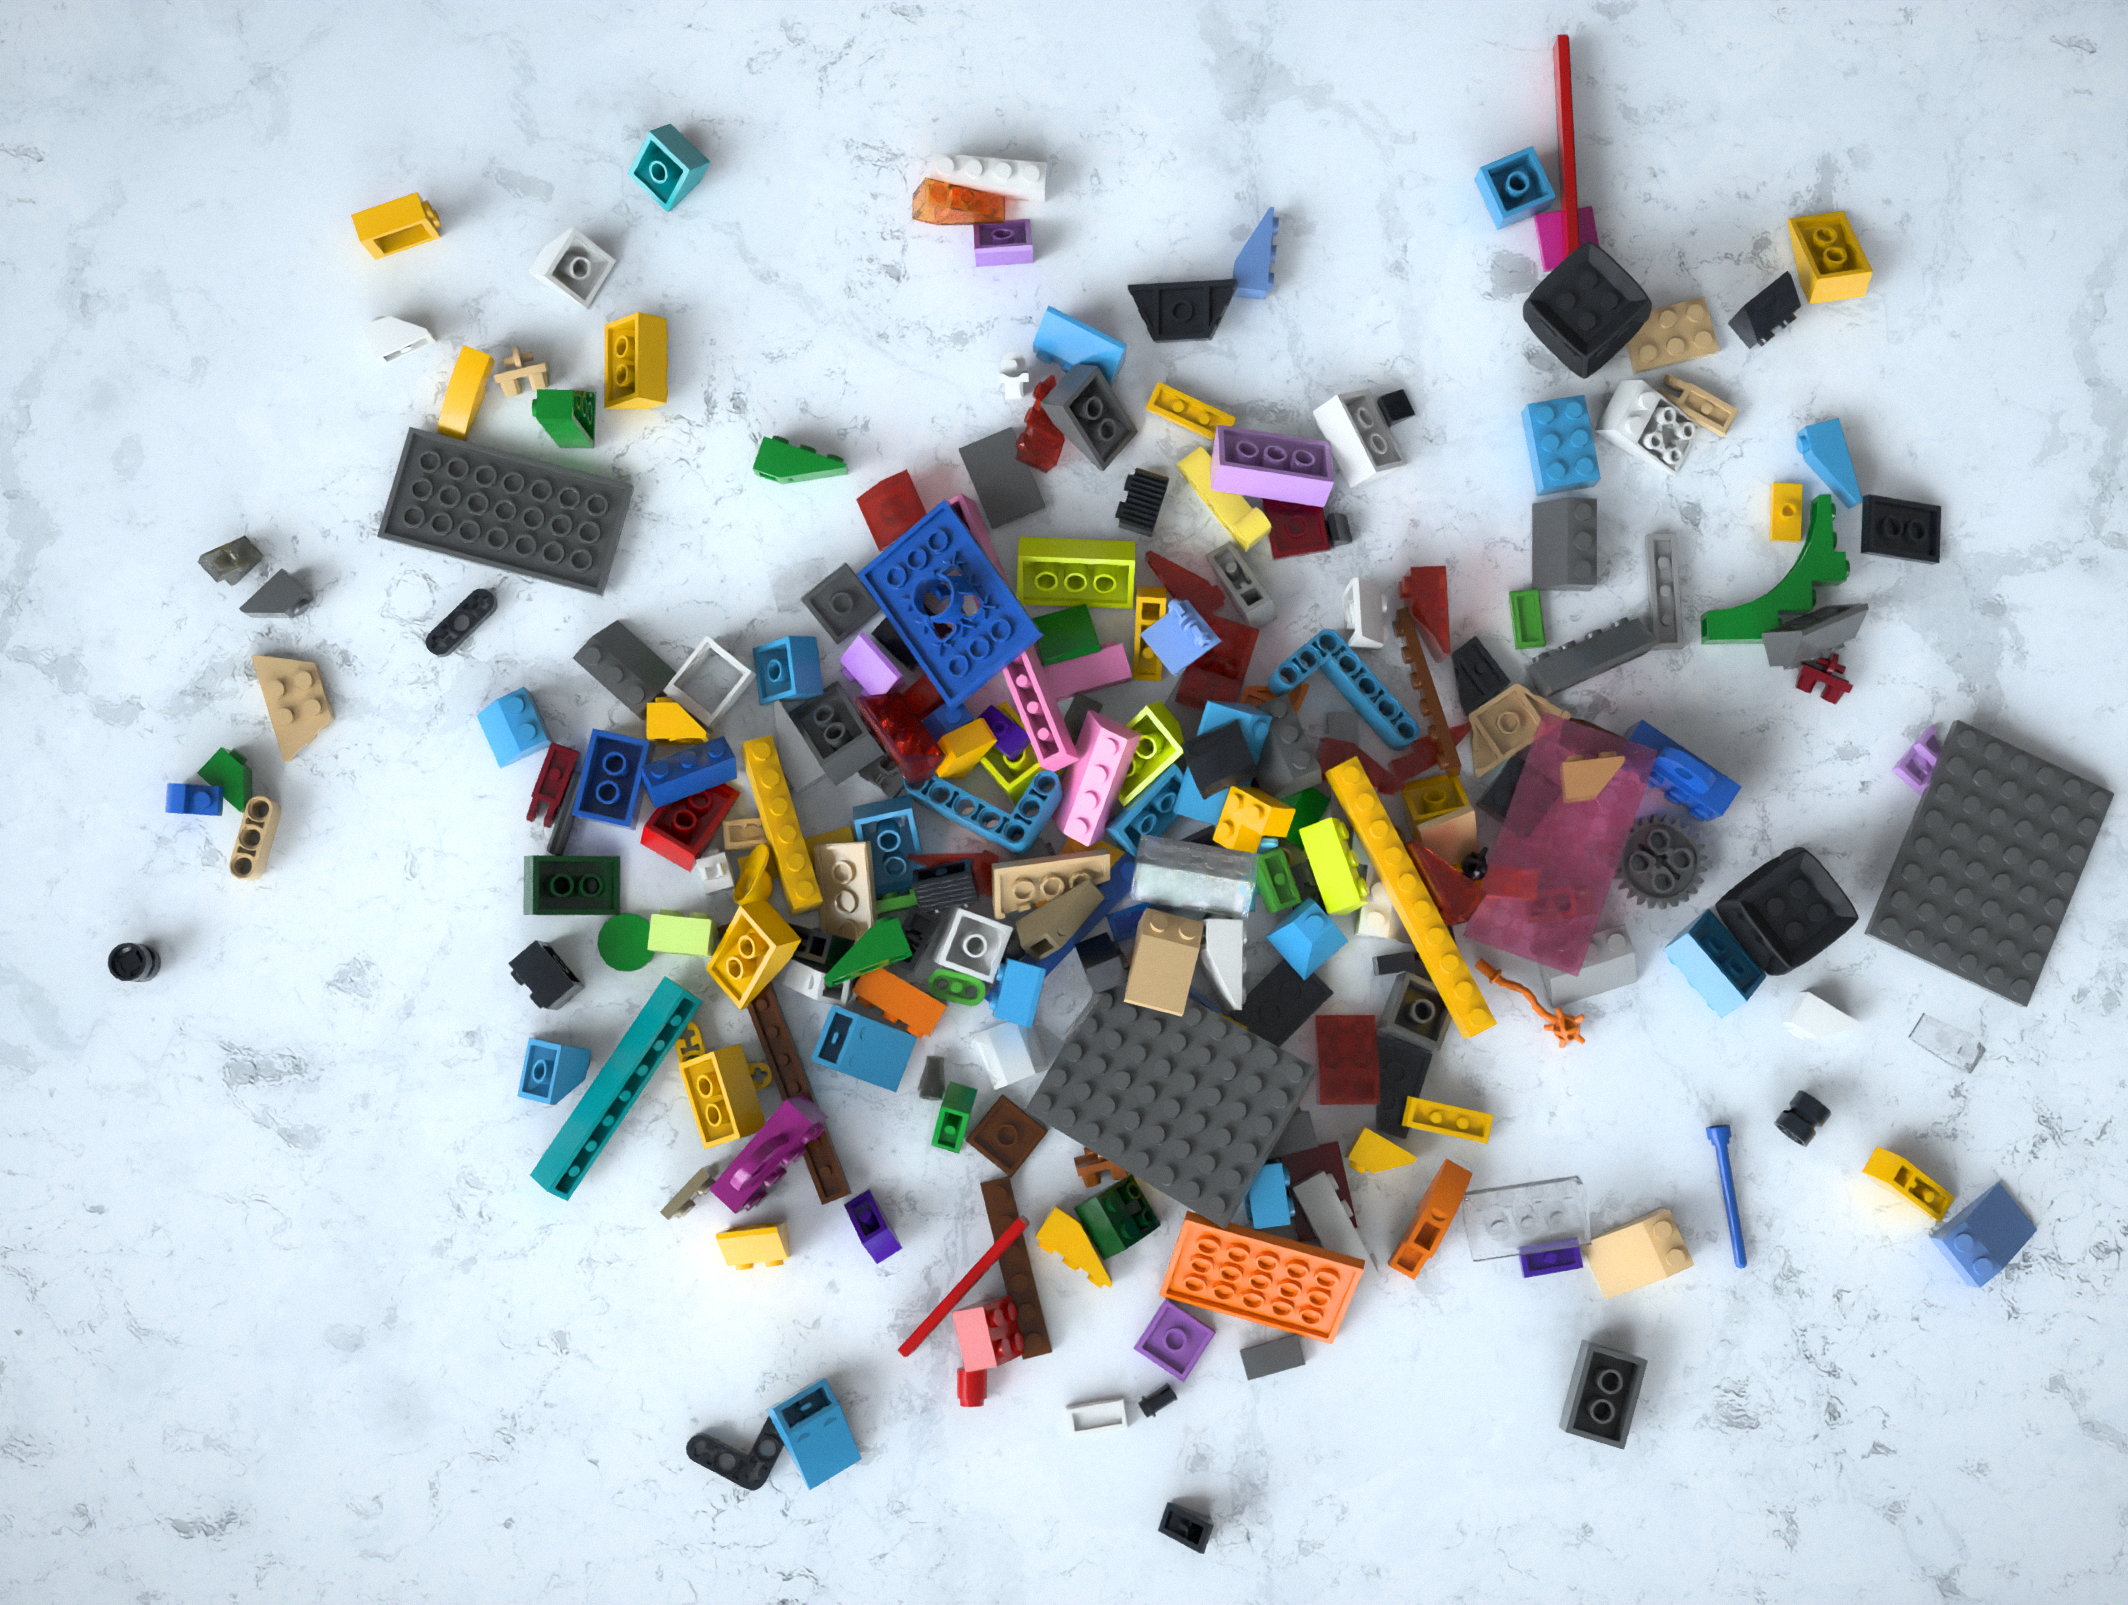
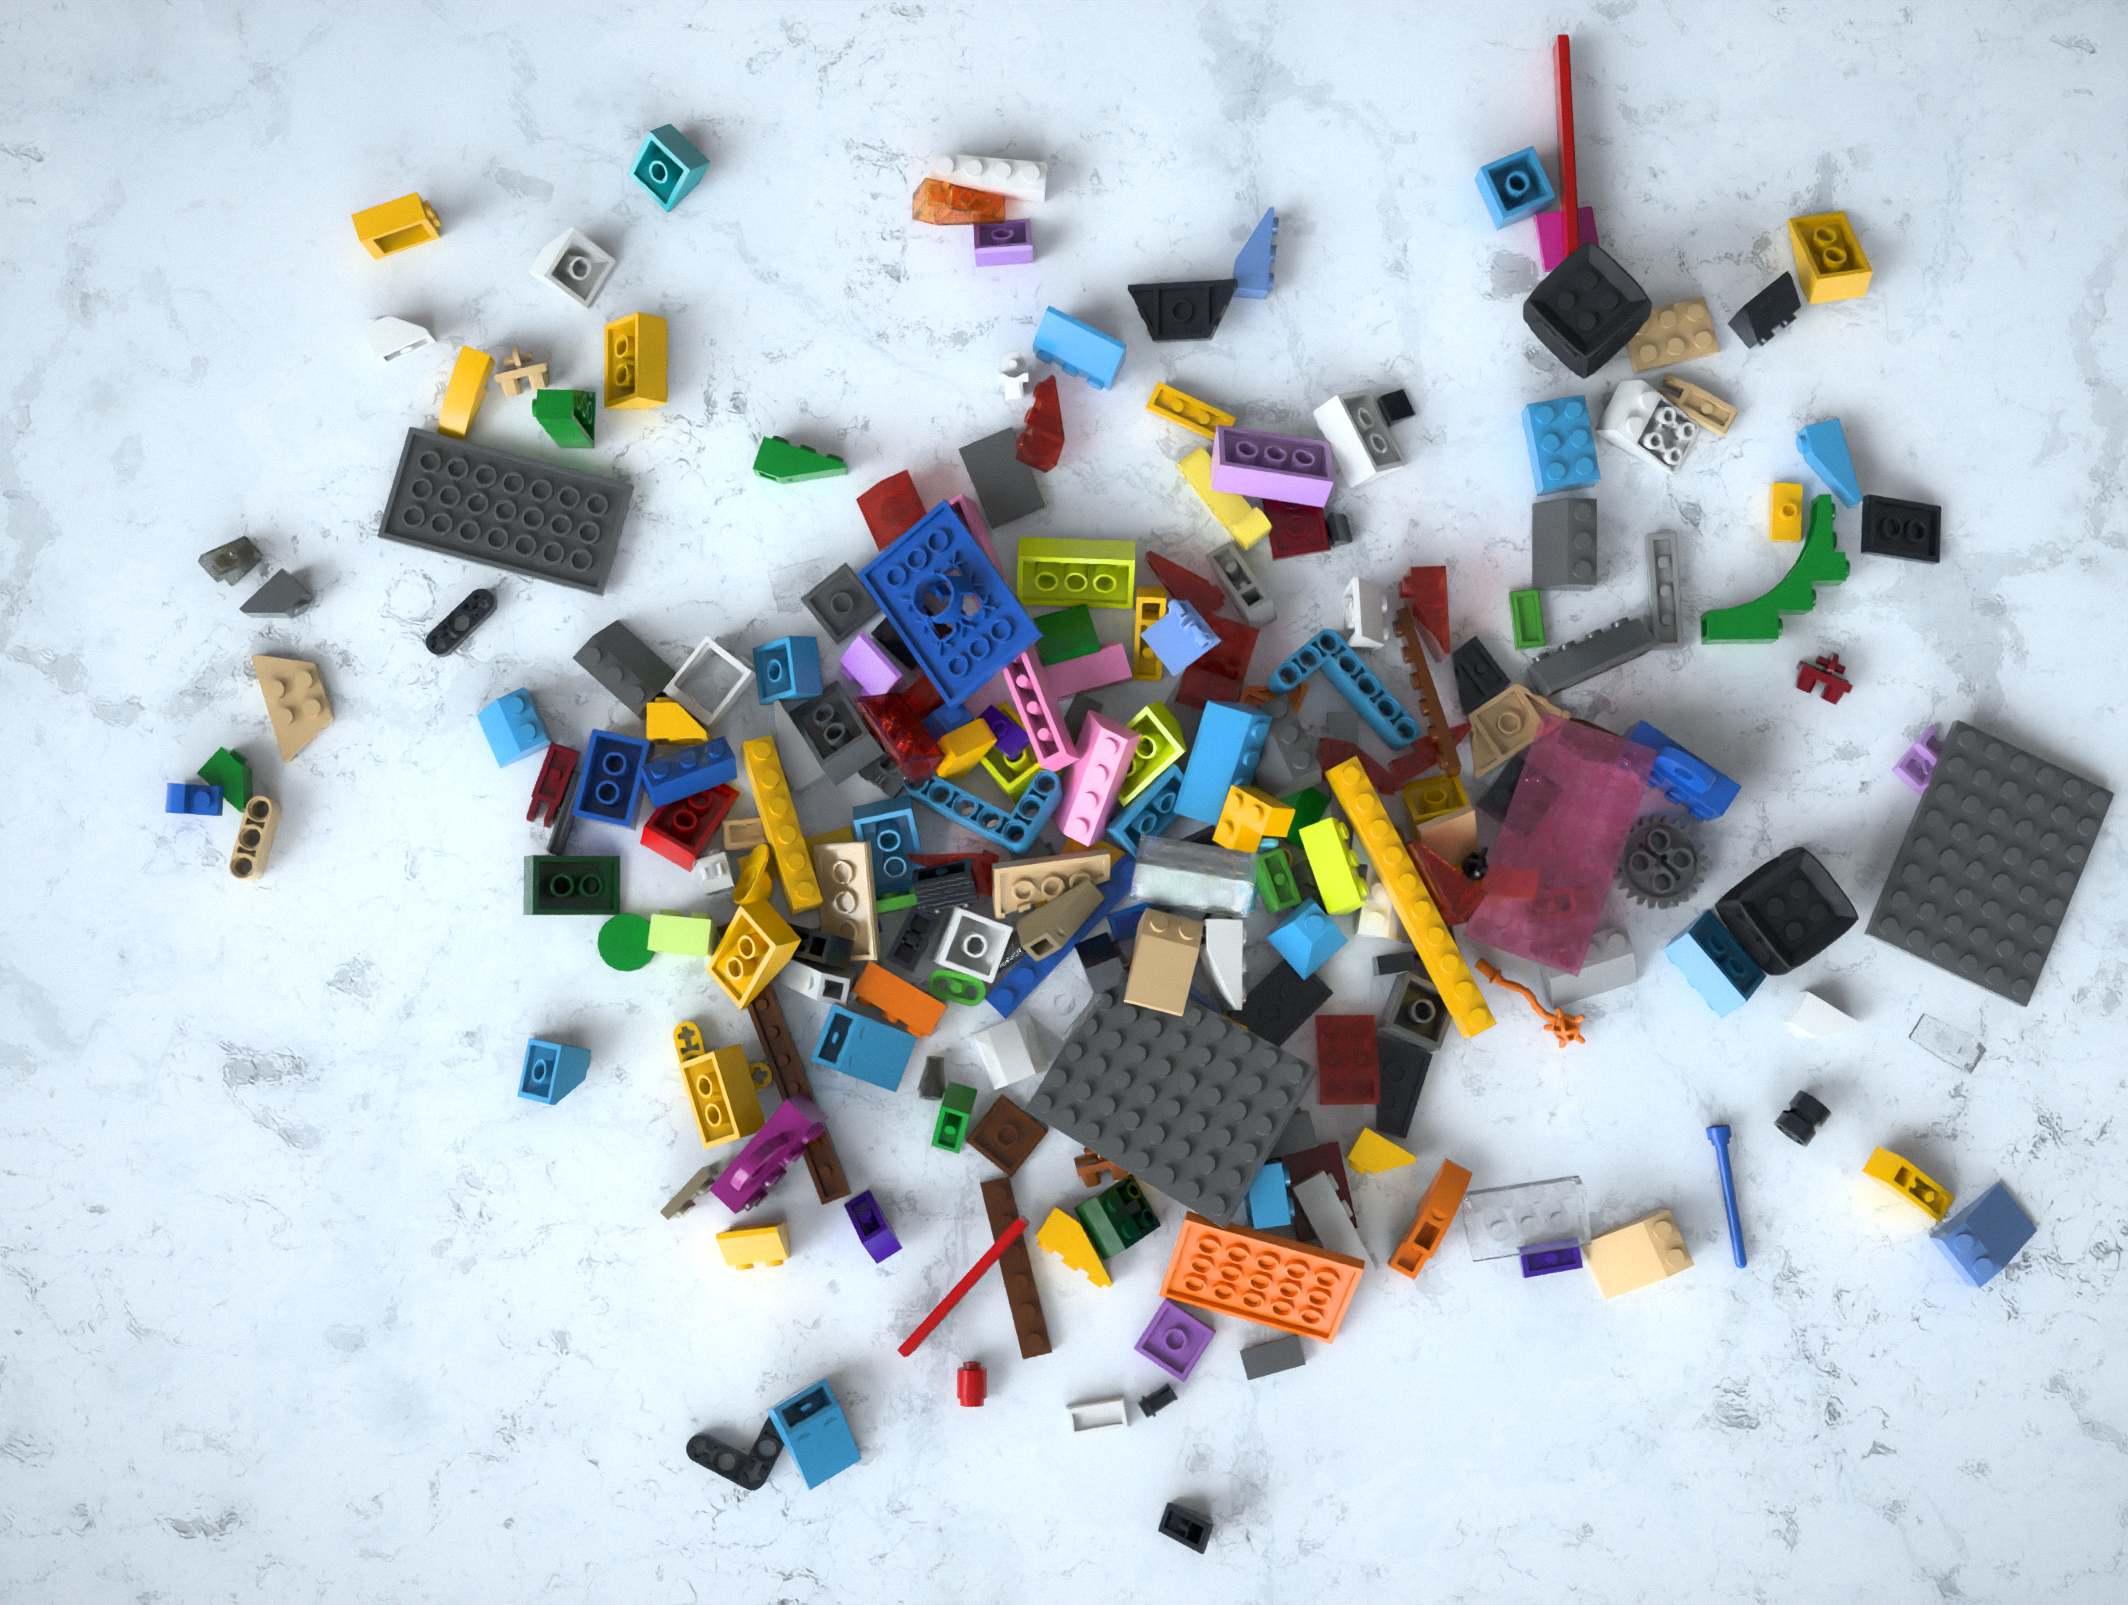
(134, 962): black wheel -> none
(545, 975): black brick -> none
(615, 1089): teal brick -> none
(875, 949): green slope -> none
(988, 1333): brick -> none
(1017, 992): dark azure slope -> none
(1090, 414): dark grey slope -> none
(1143, 501): black brick -> none
(1219, 759): black slope -> none
(1447, 1119): yellow plate -> none
(1586, 778): medium nougat slope -> none
(1603, 1394): dark grey brick -> none
(1812, 634): dark grey slope -> none

